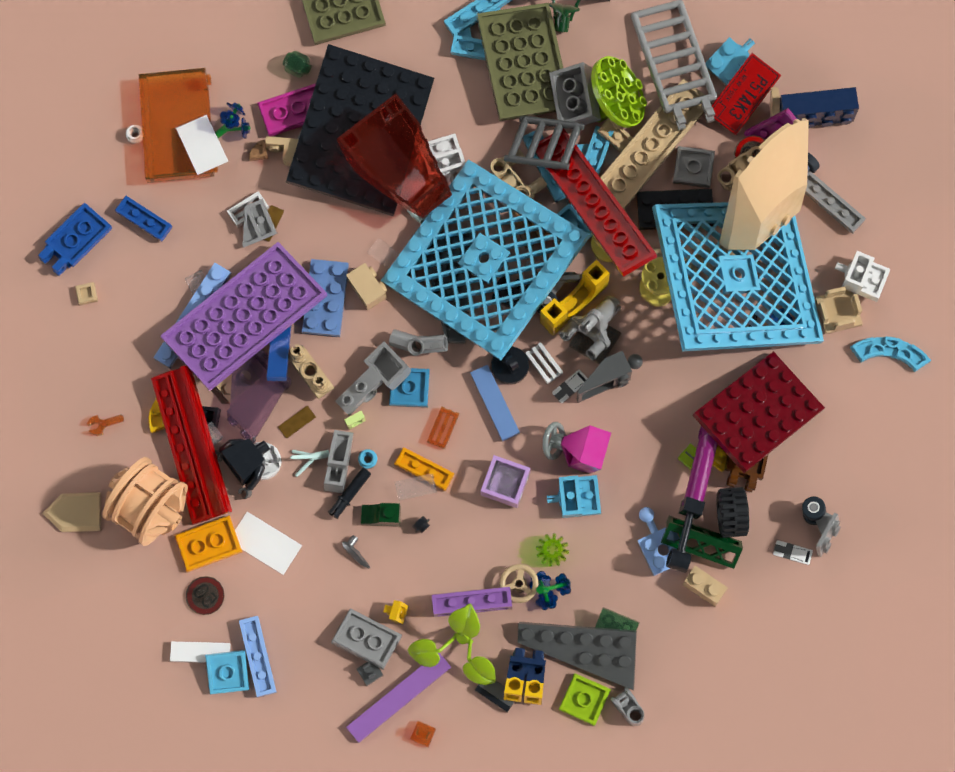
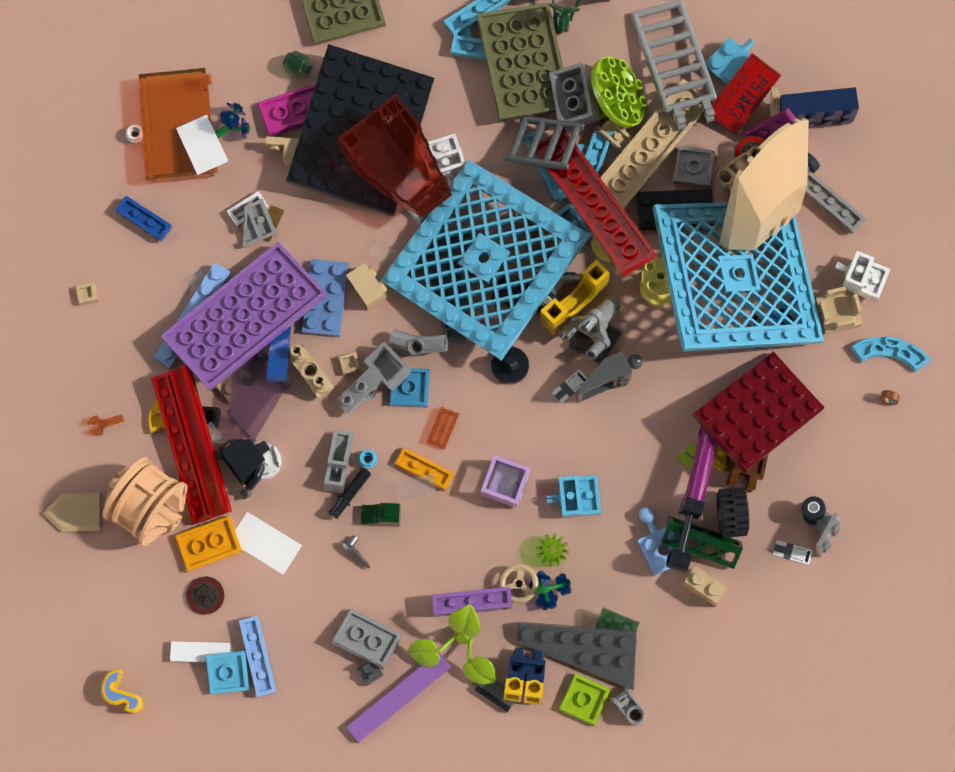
(74, 238): blue tile -> none
(117, 697): none -> yellow animal
(259, 151): medium nougat tile -> none
(297, 421): pearl gold sticker -> none
(312, 456): light aqua plant -> none
(349, 363): none -> tan tile
(355, 420): yellowish green tile -> none
(396, 611): yellow tile -> none
(421, 525): black plate -> none
(423, 734): clear orange tile -> none
(495, 403): medium blue tile -> none
(513, 179): tan piece -> none
(535, 350): white tile -> none
(582, 449): dark pink piece -> none
(889, 397): none -> dark orange tile

